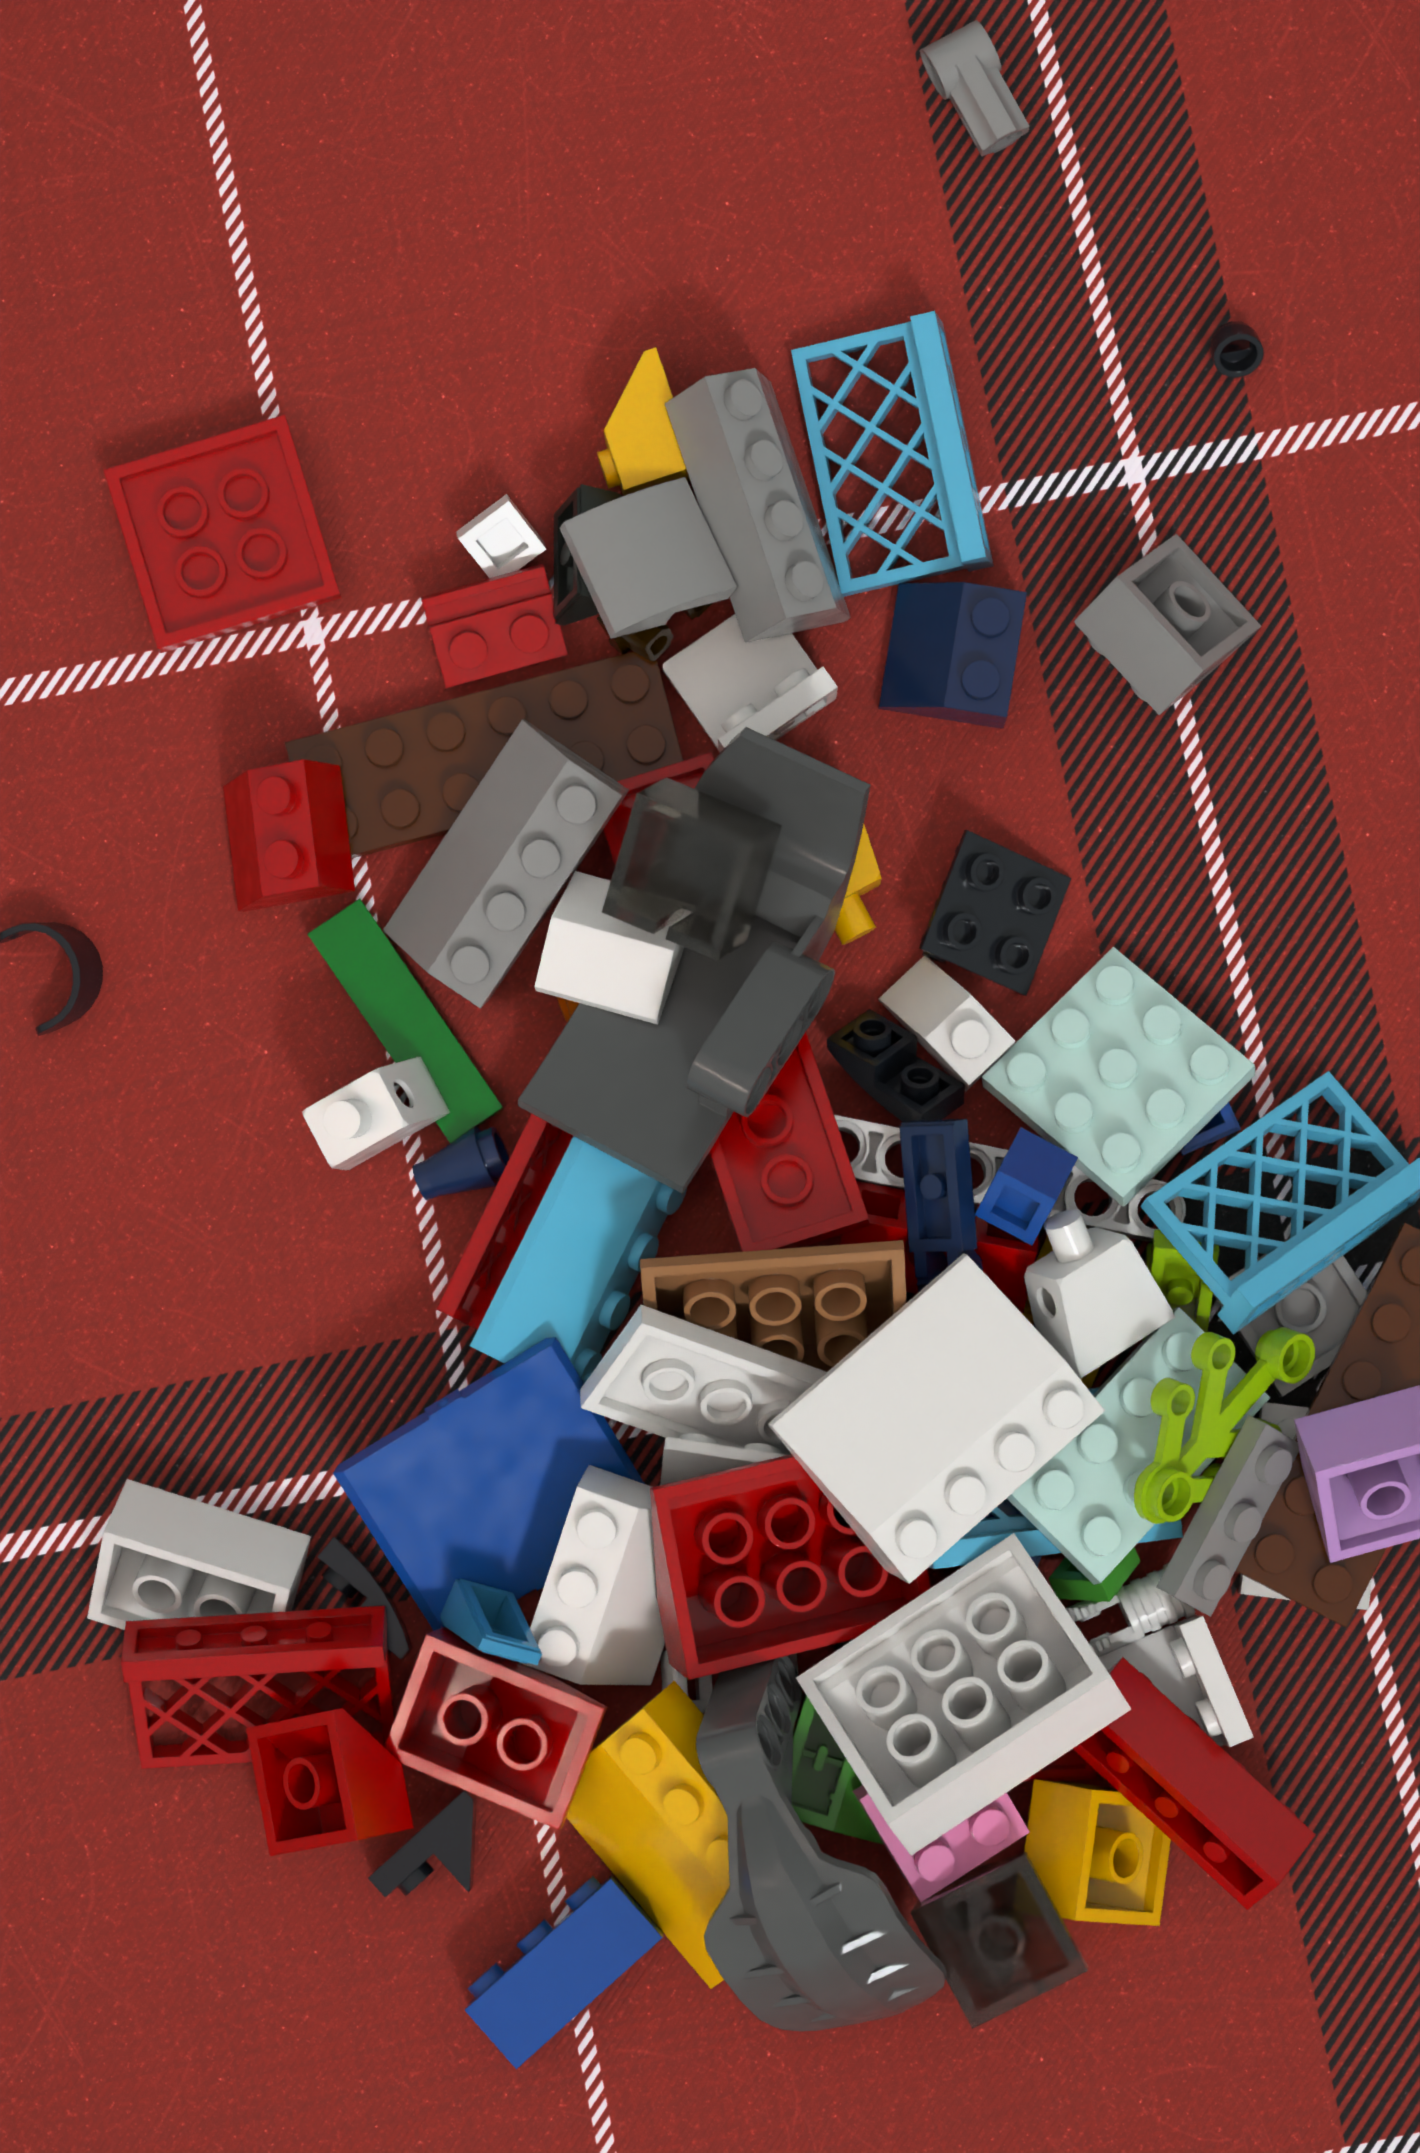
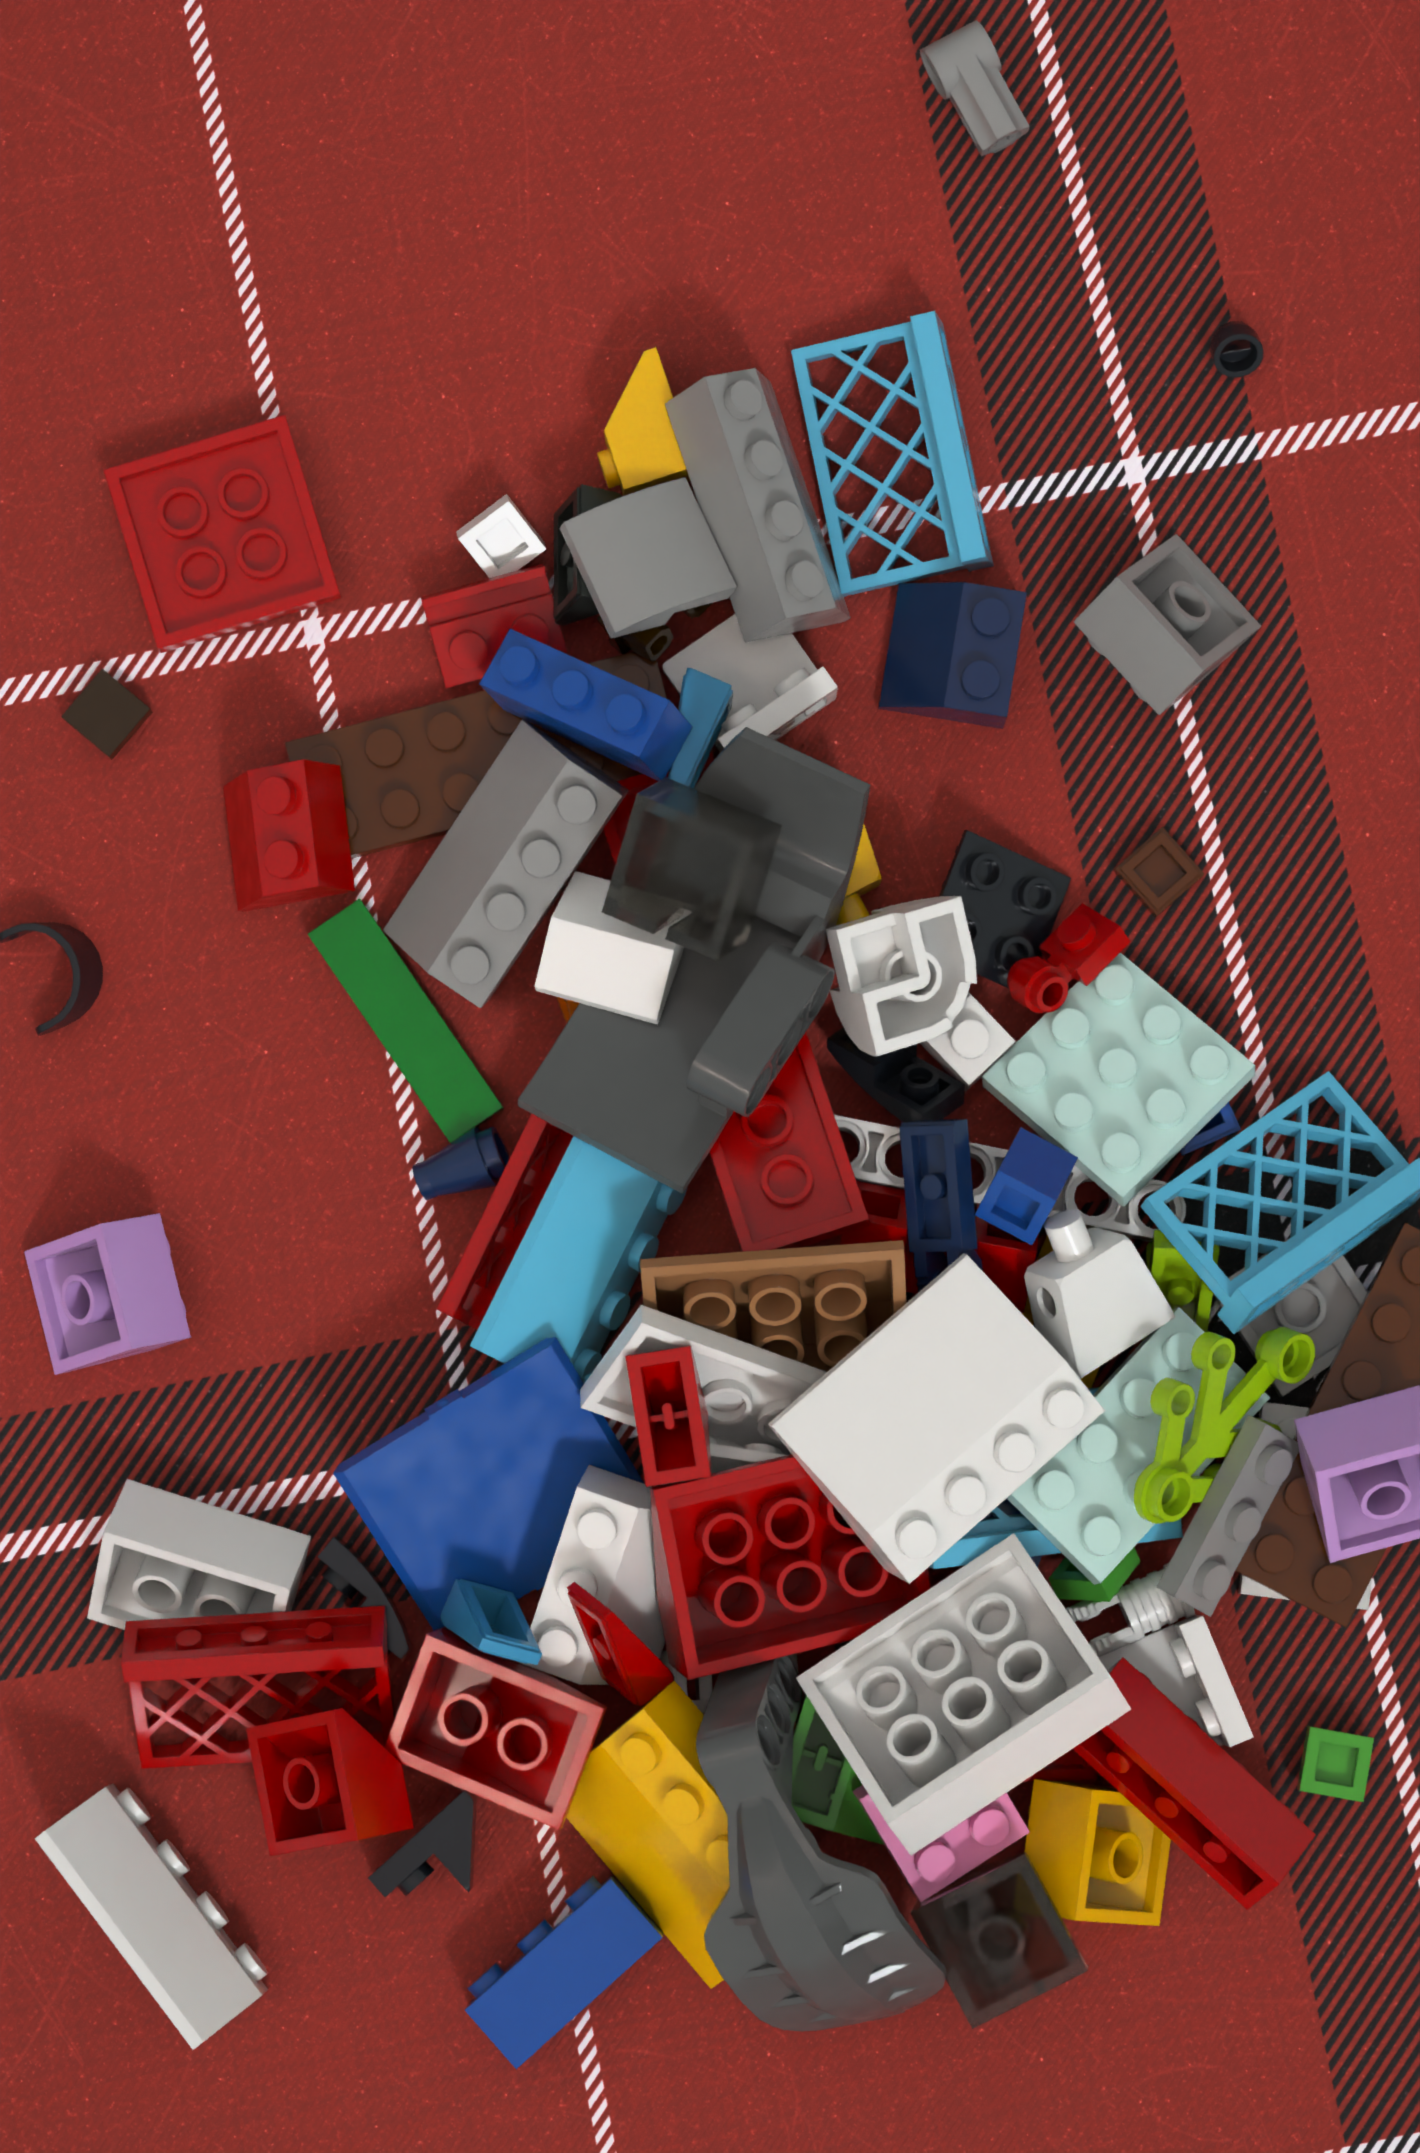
(107, 714): none -> dark brown tile
(107, 1293): none -> lavender slope
(154, 1913): none -> white slope
(370, 1116): white torso -> none
(586, 705): none -> blue brick
(617, 1651): none -> red slope
(670, 1416): none -> red slope
(705, 706): none -> dark azure slope
(902, 973): none -> white brick
(1074, 950): none -> red plate
(1158, 872): none -> reddish brown tile
(1335, 1764): none -> bright green plate

